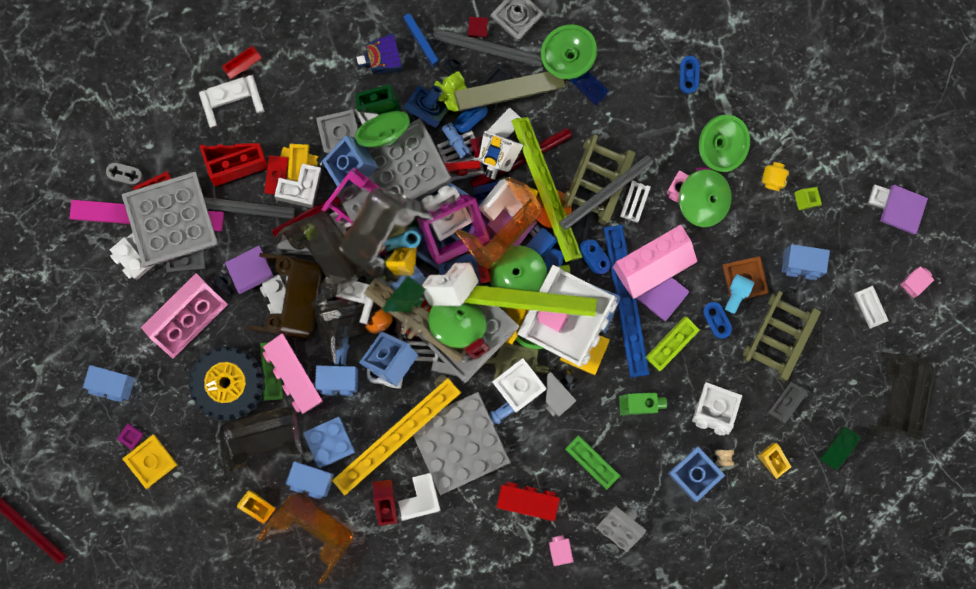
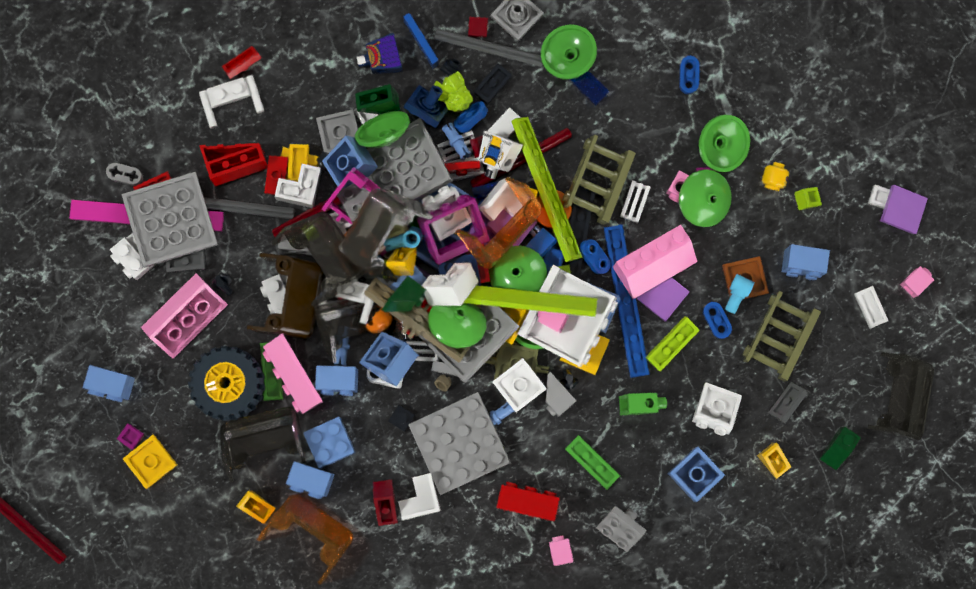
(249, 270): medium lavender tile -> none
(396, 436): yellow plate -> none
(477, 348): dark red tile -> none
(507, 90): olive tile -> none
(606, 192): dark grey axle -> none
(724, 457): tan wheel -> none

